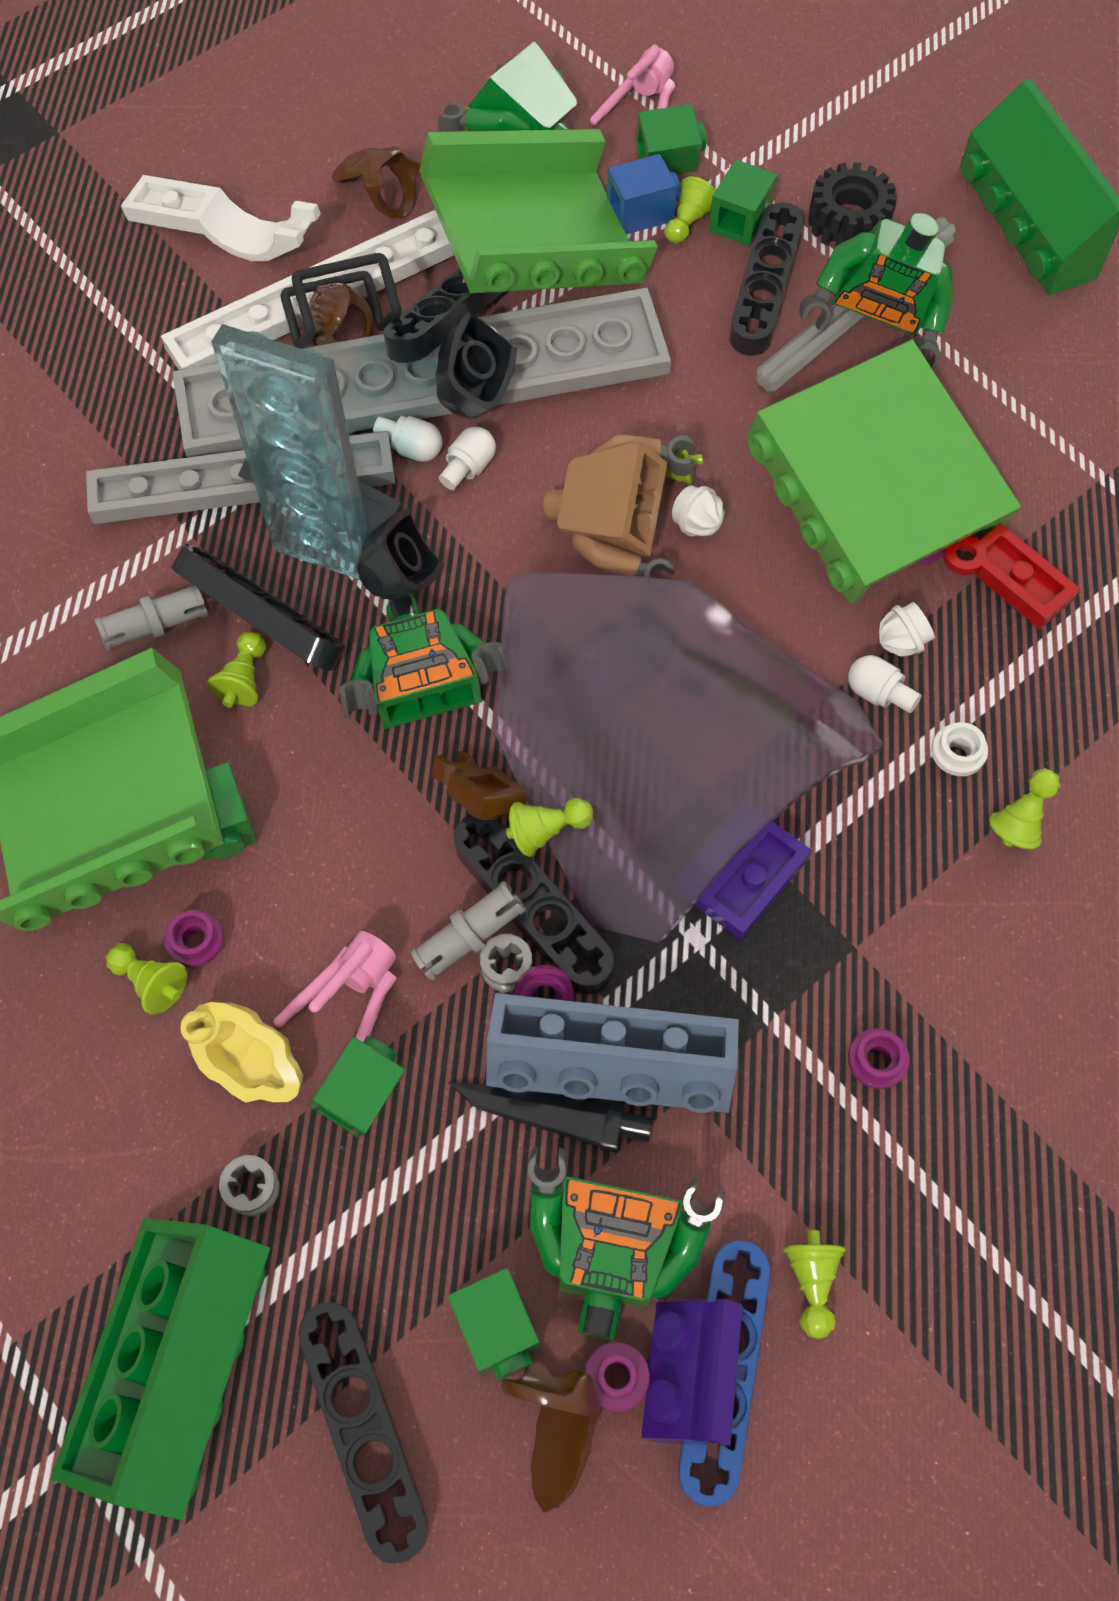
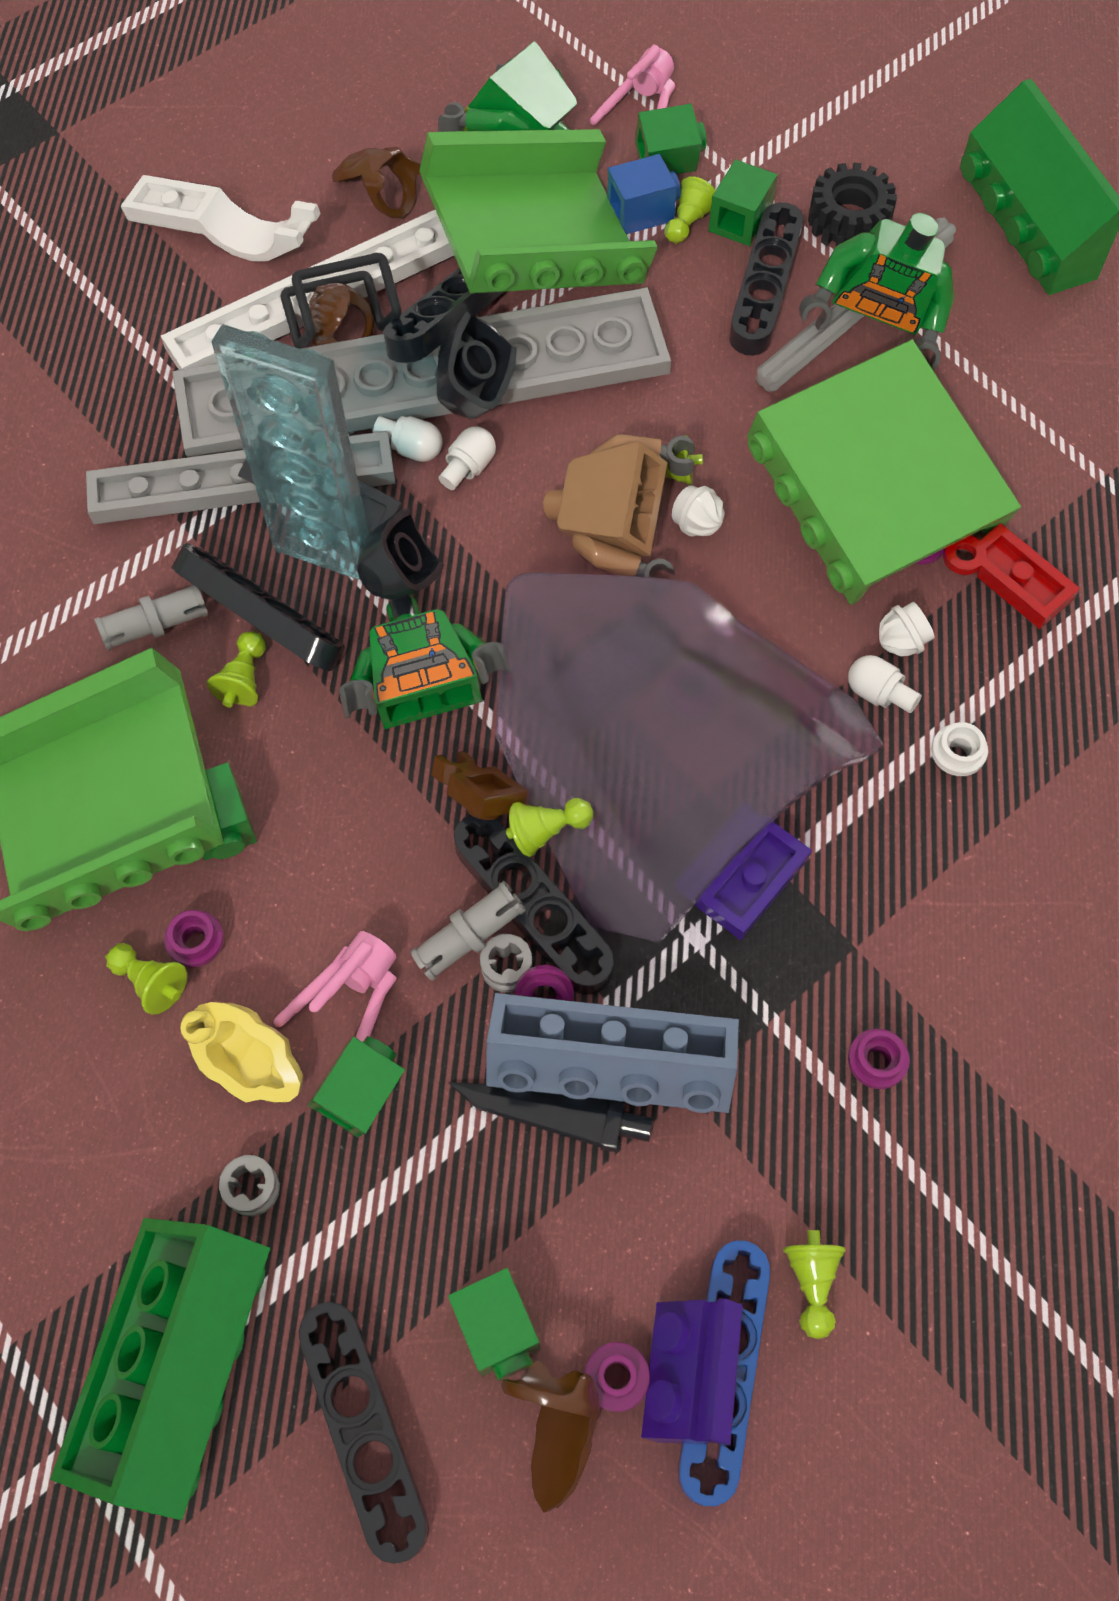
(614, 1241): torso -> none
(1021, 821): lime piece -> none

